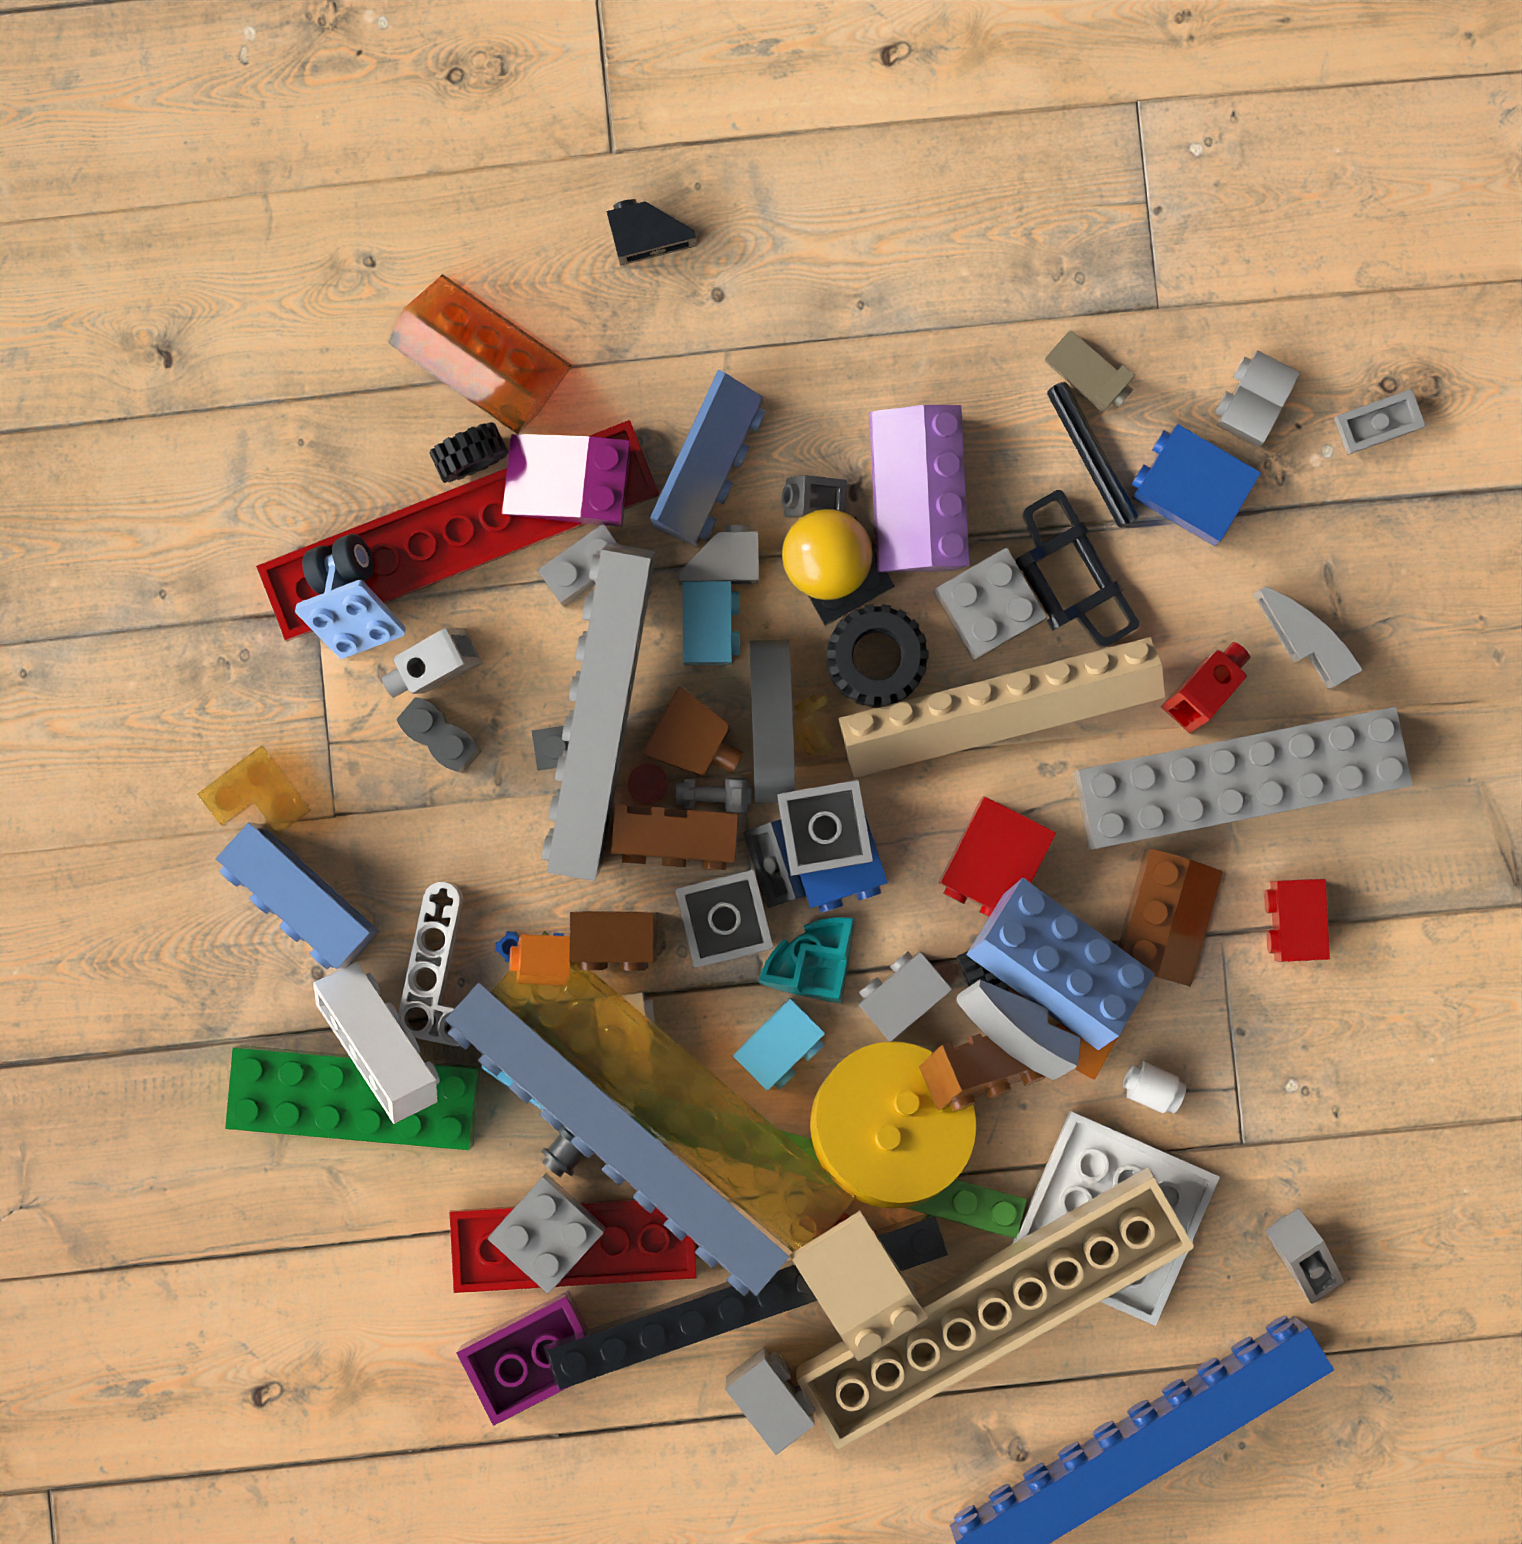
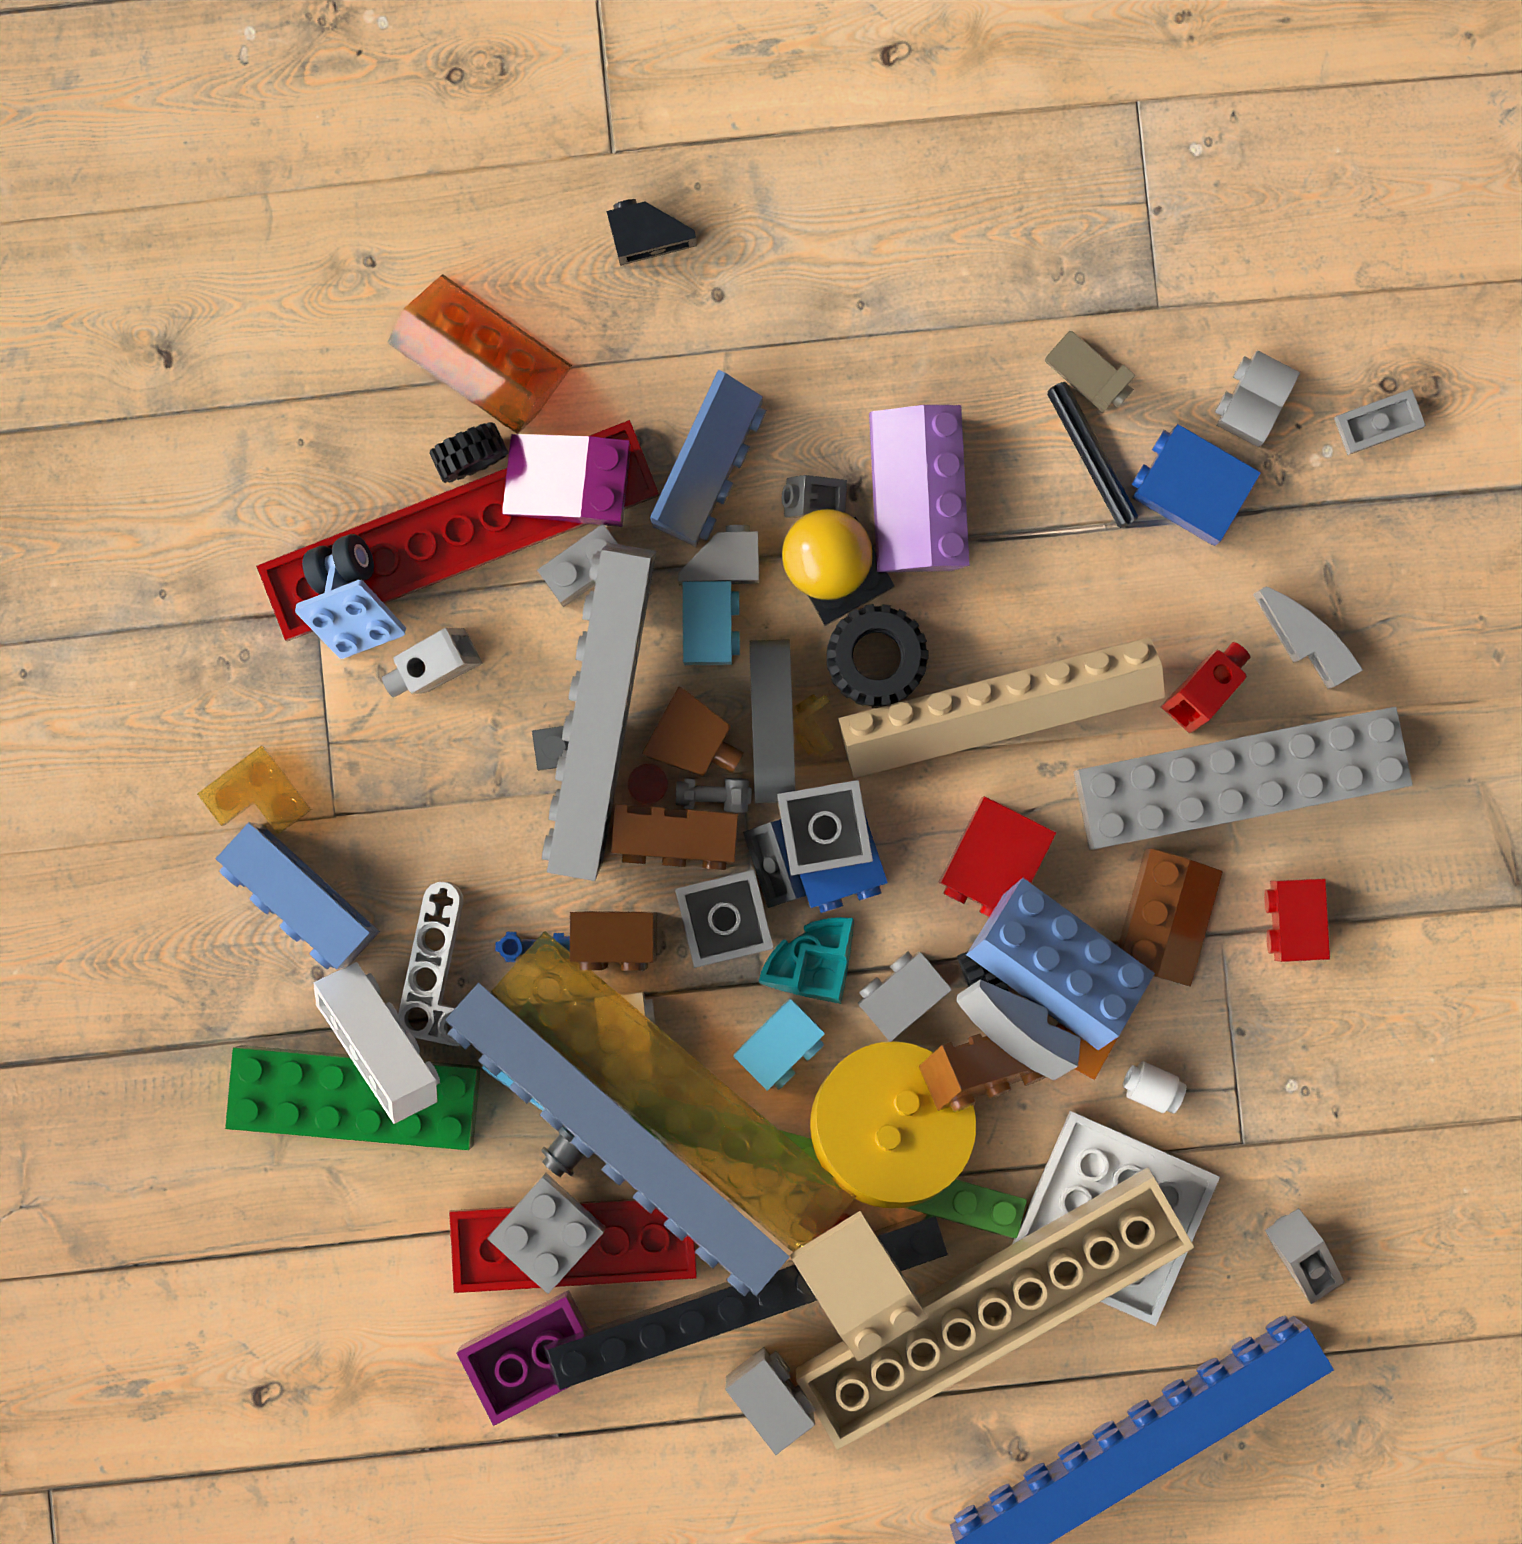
(431, 728): dark grey brick -> none
(541, 959): orange brick -> none
(990, 604): light grey brick -> none
(1078, 537): black bar -> none

